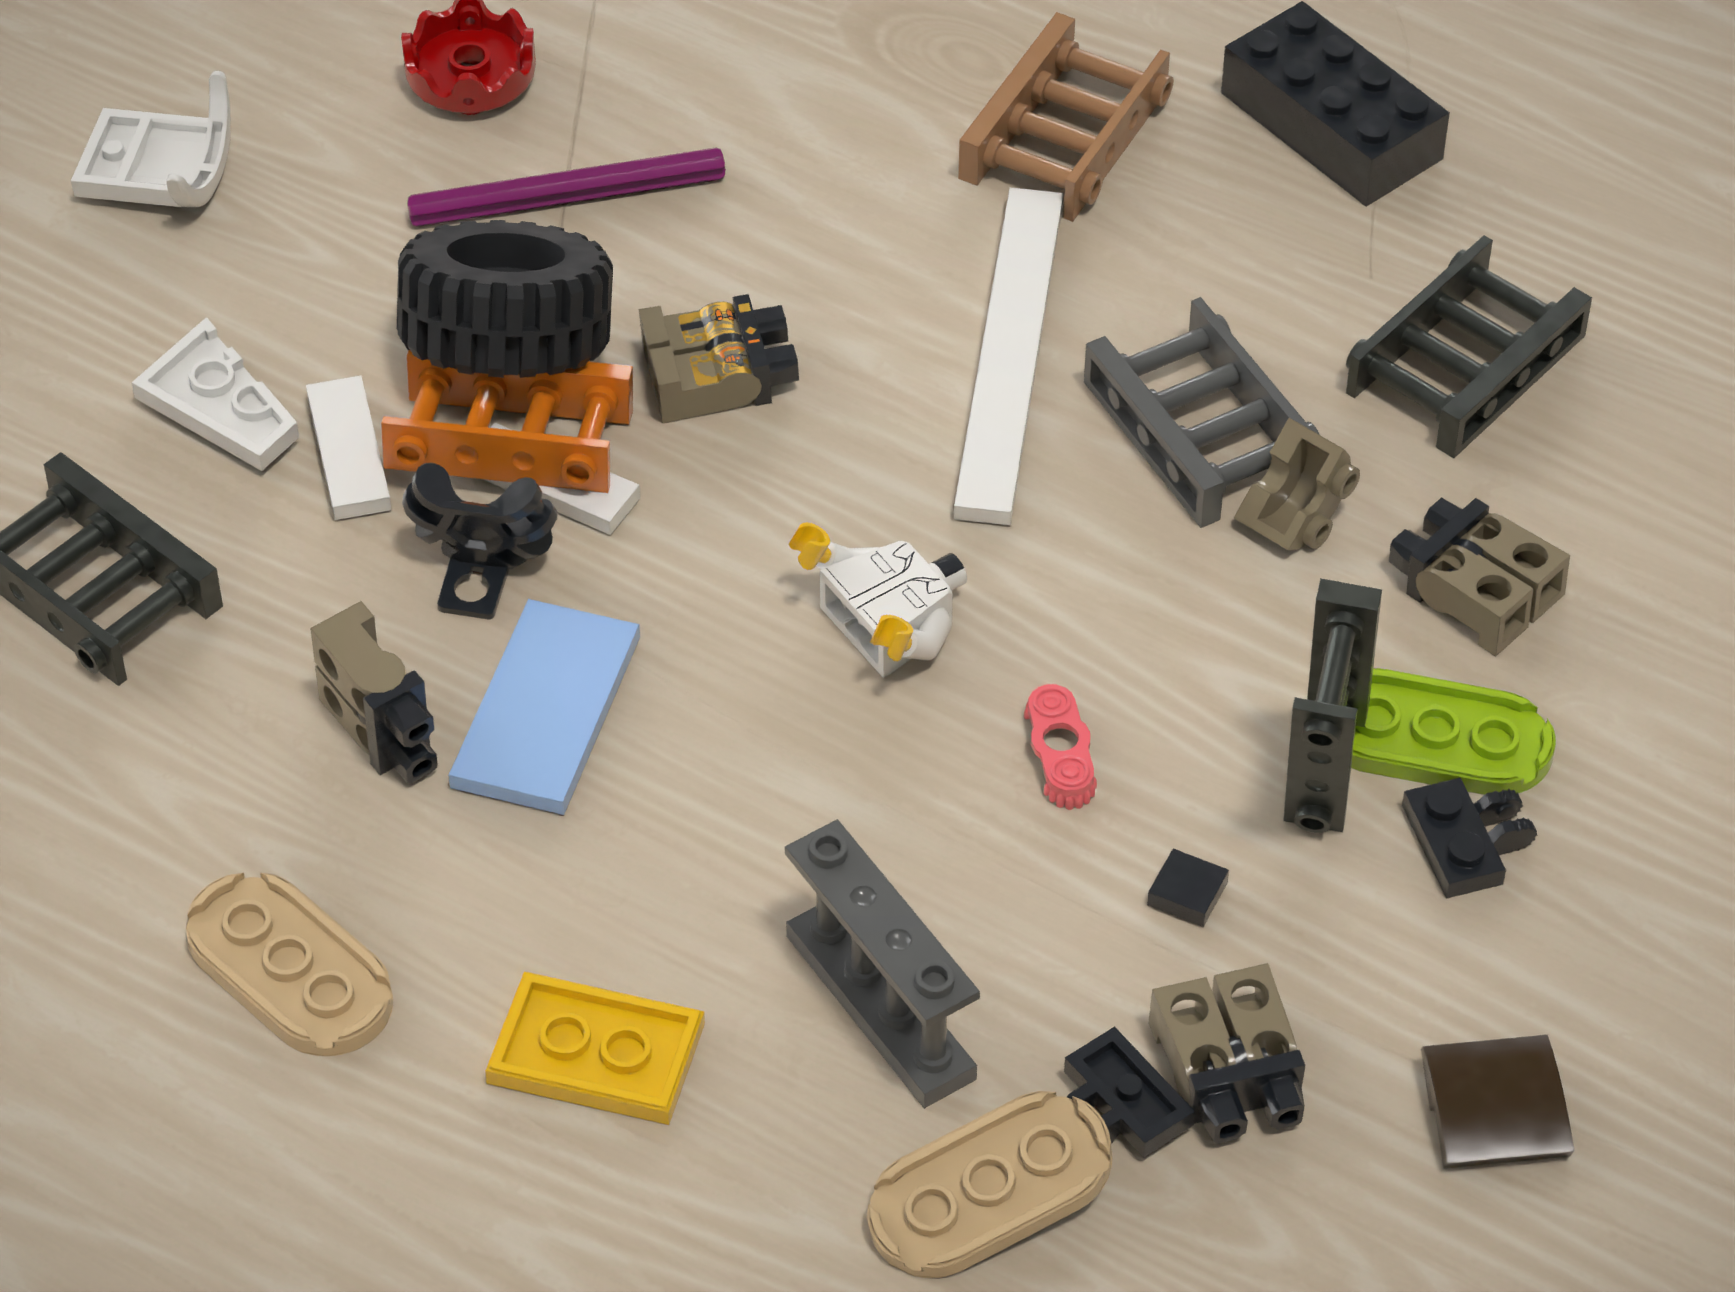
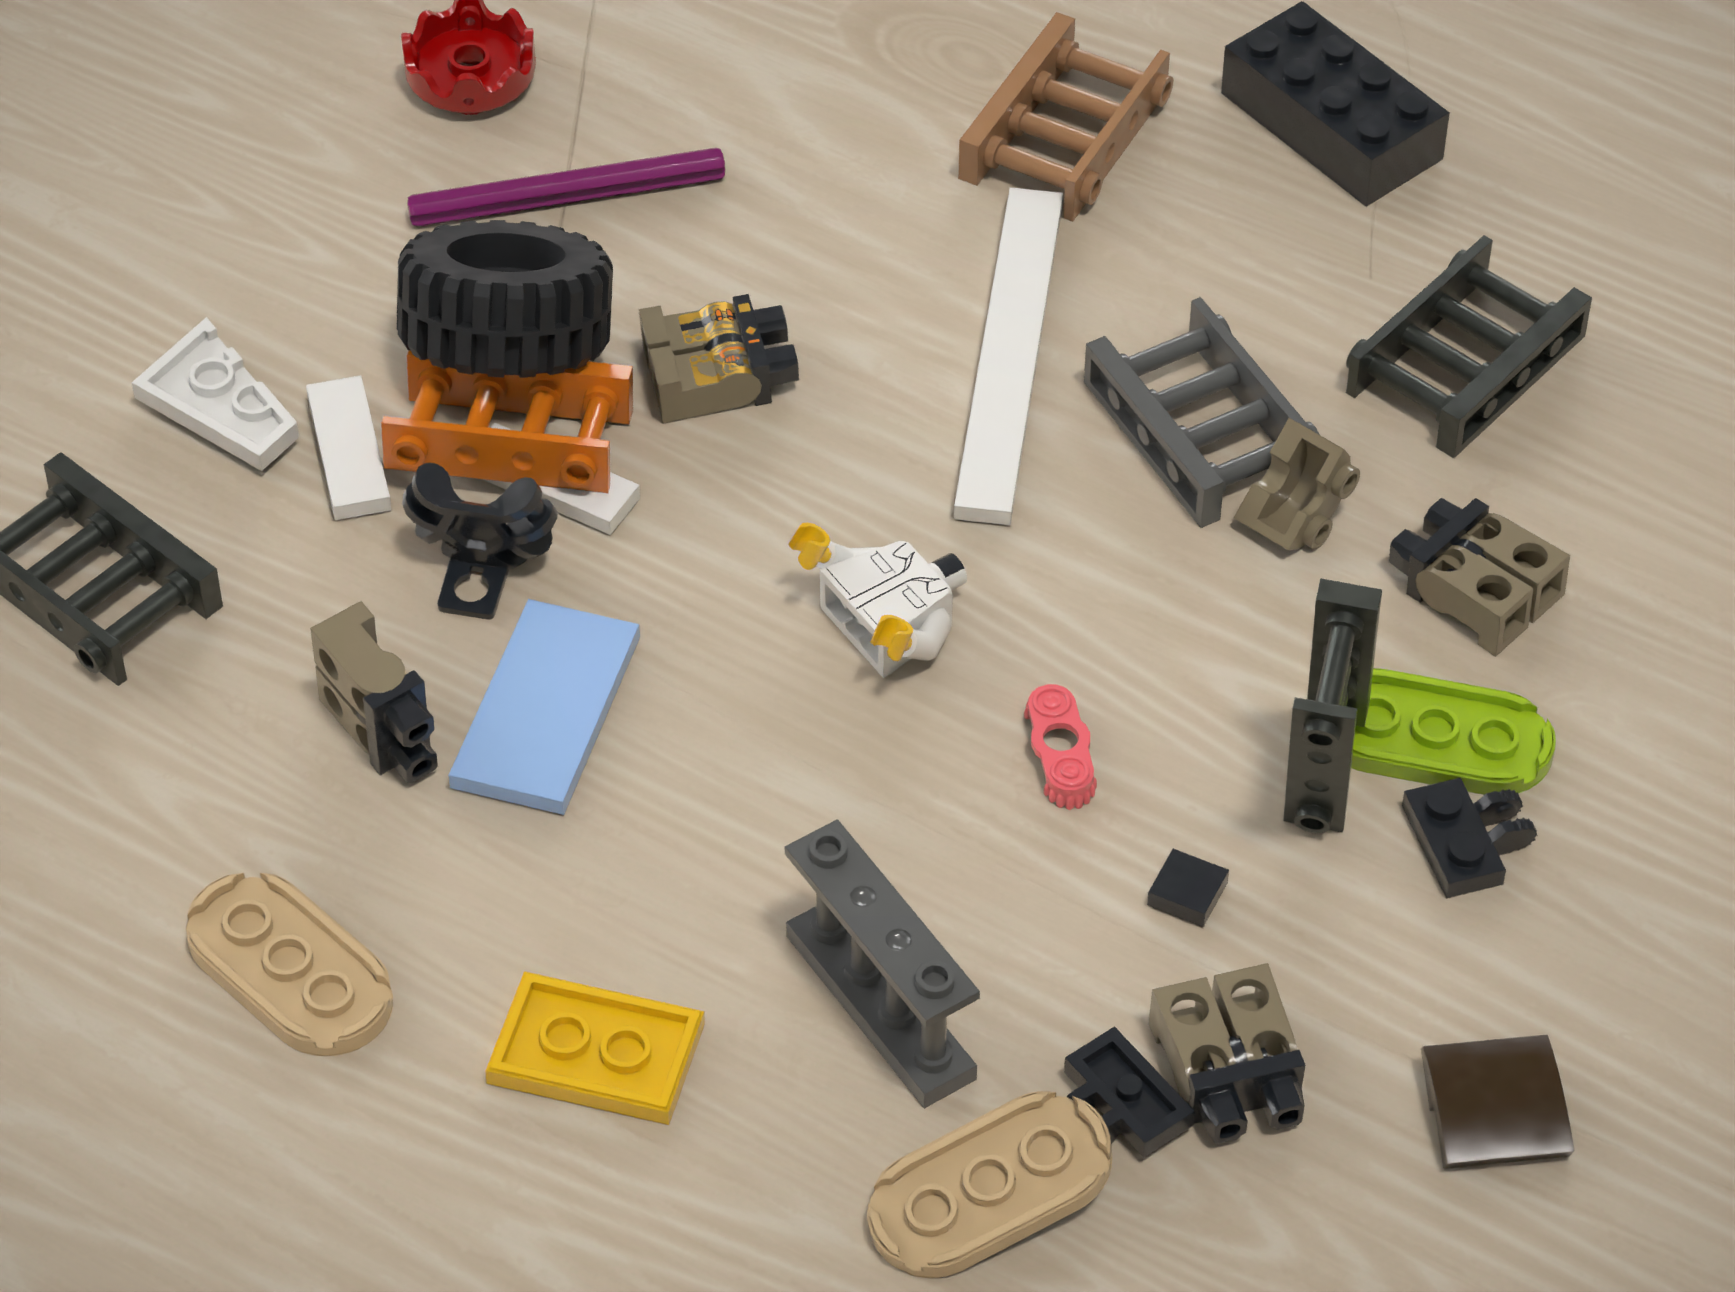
(157, 154): white piece -> none

